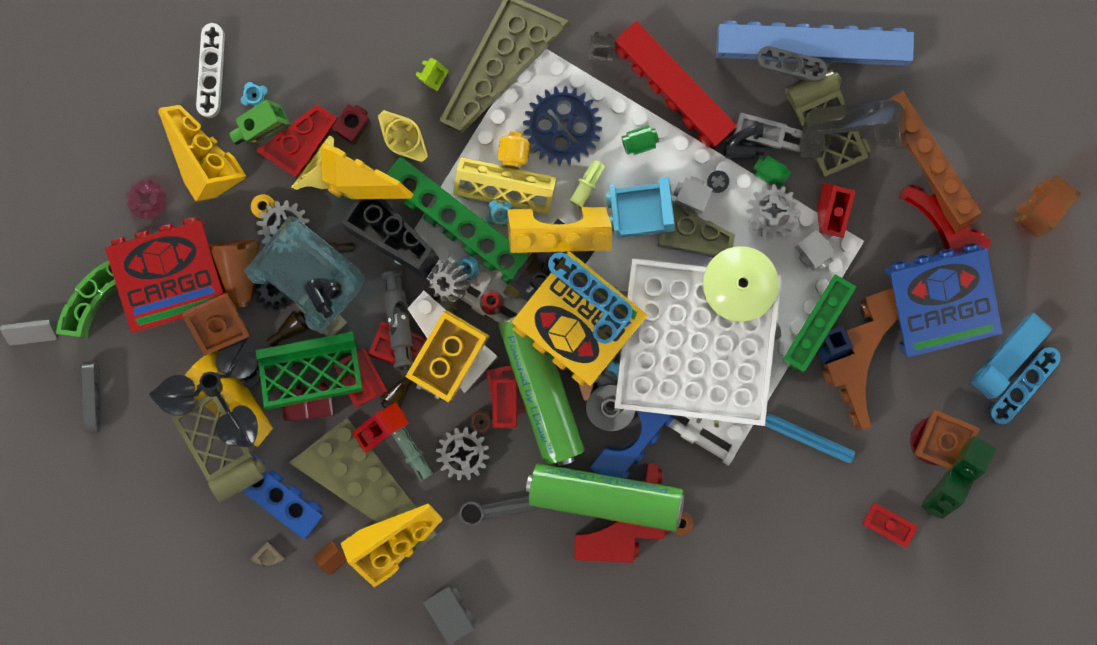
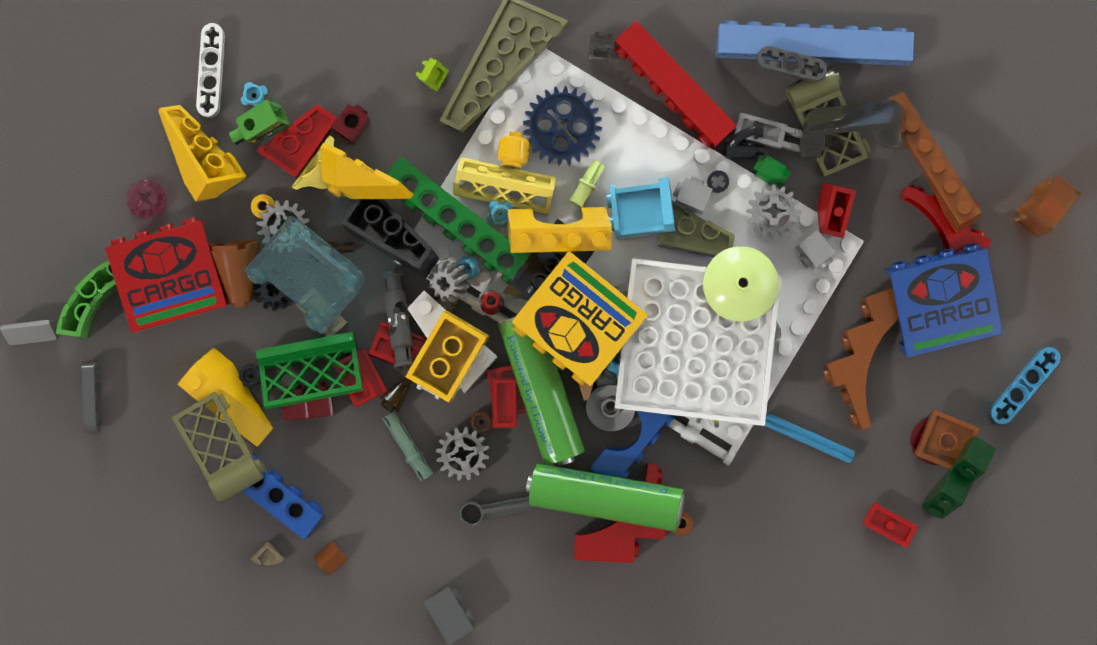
(177, 393): black plant -> none
(216, 324): dark orange plate -> none
(291, 326): dark brown cone -> none
(320, 293): black plant -> none
(355, 476): olive wing -> none
(380, 427): red slope -> none
(382, 546): yellow wedge -> none
(402, 136): light yellow hat -> none
(587, 293): dark azure beam -> none
(640, 140): green brick -> none
(818, 324): green fence -> none
(835, 345): dark blue brick -> none
(994, 374): dark azure beam -> none

